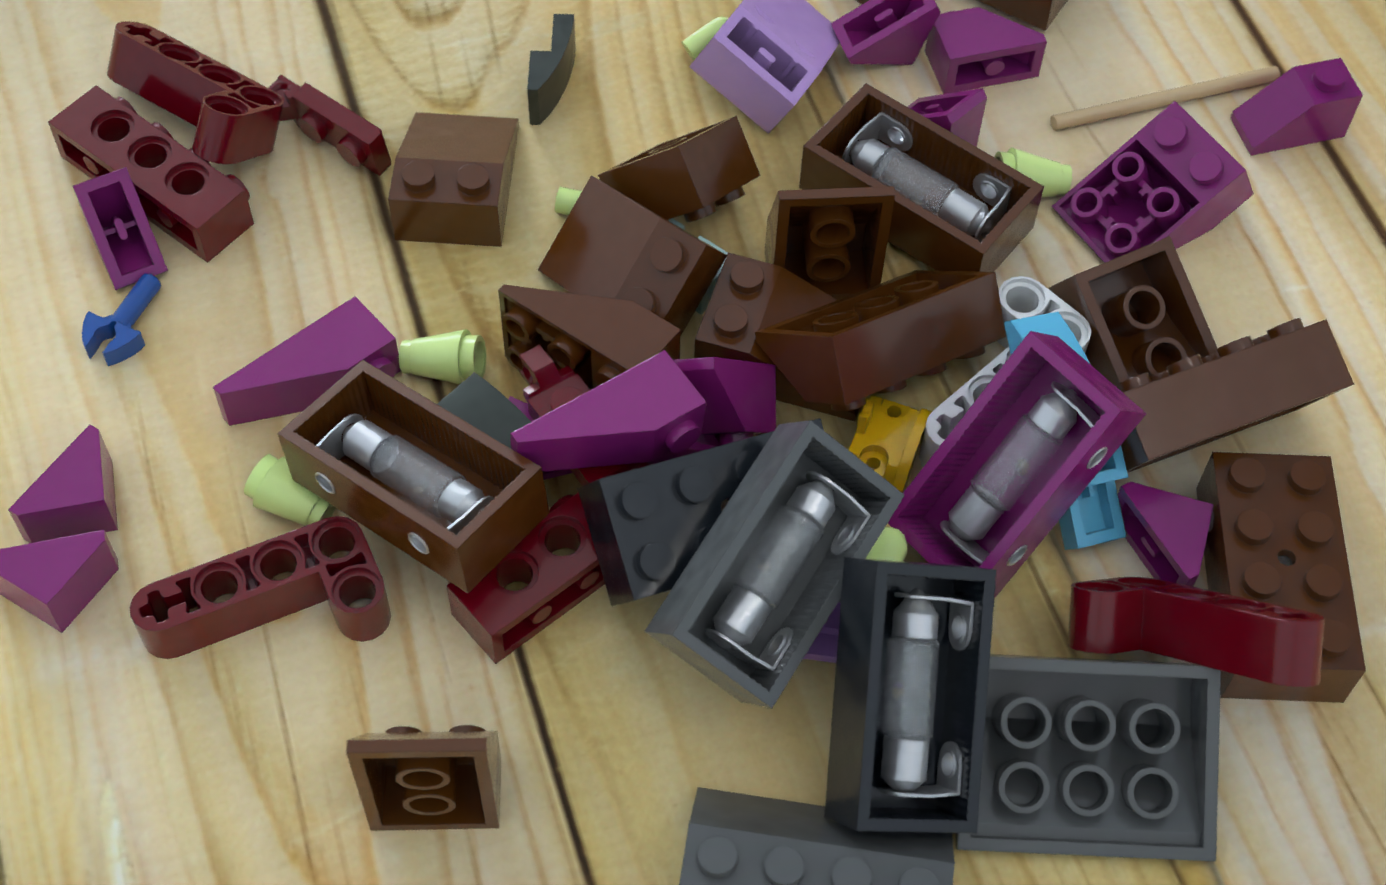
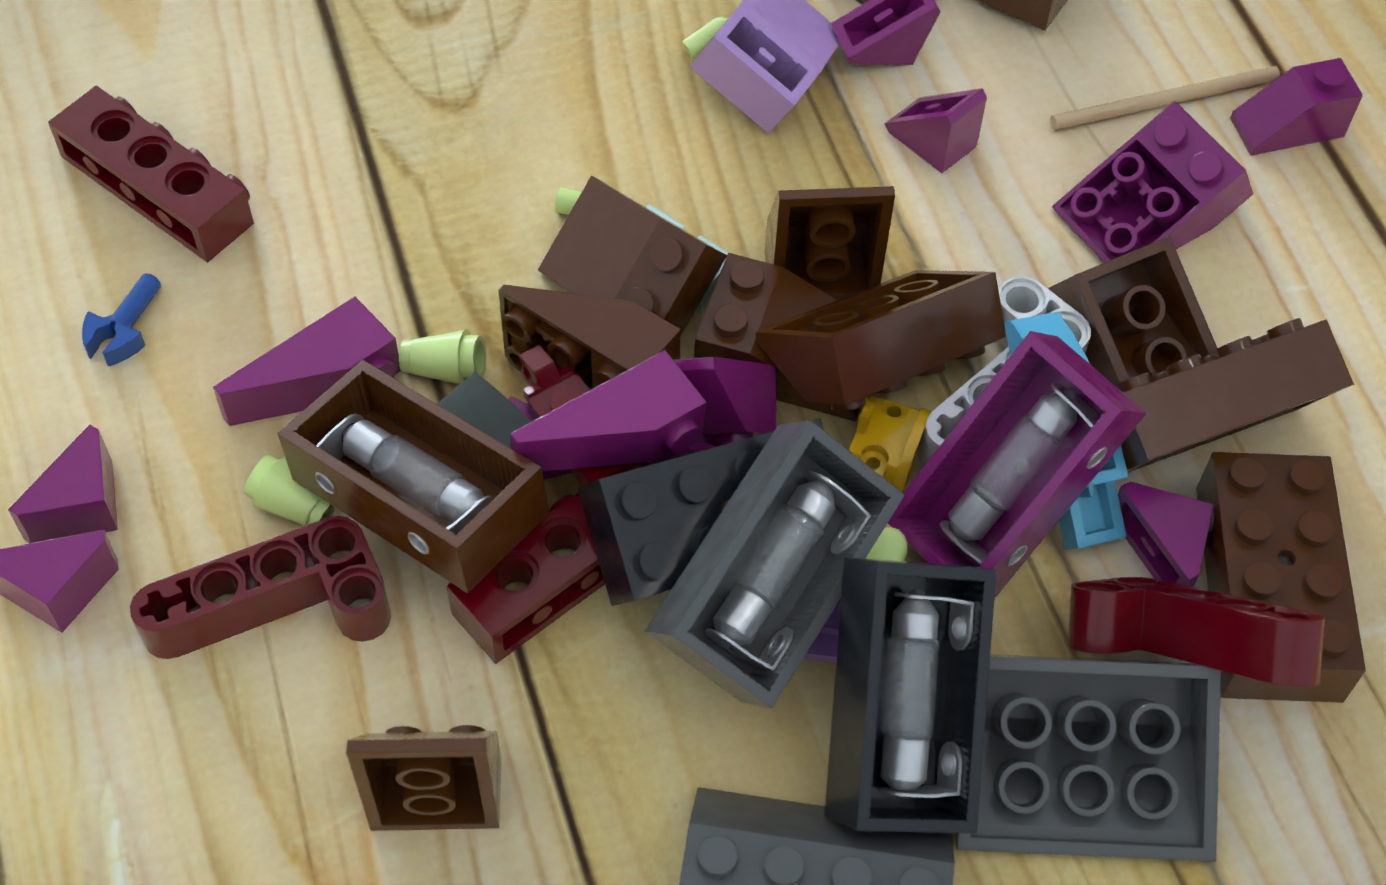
(119, 227): magenta slope -> none
(231, 112): dark red beam -> none
(330, 121): dark red hinge -> none
(453, 179): reddish brown slope -> none
(551, 70): pearl dark grey slope -> none
(688, 172): reddish brown slope -> none
(951, 198): reddish brown piece -> none
(982, 50): magenta slope -> none
(1049, 173): yellowish green cone -> none

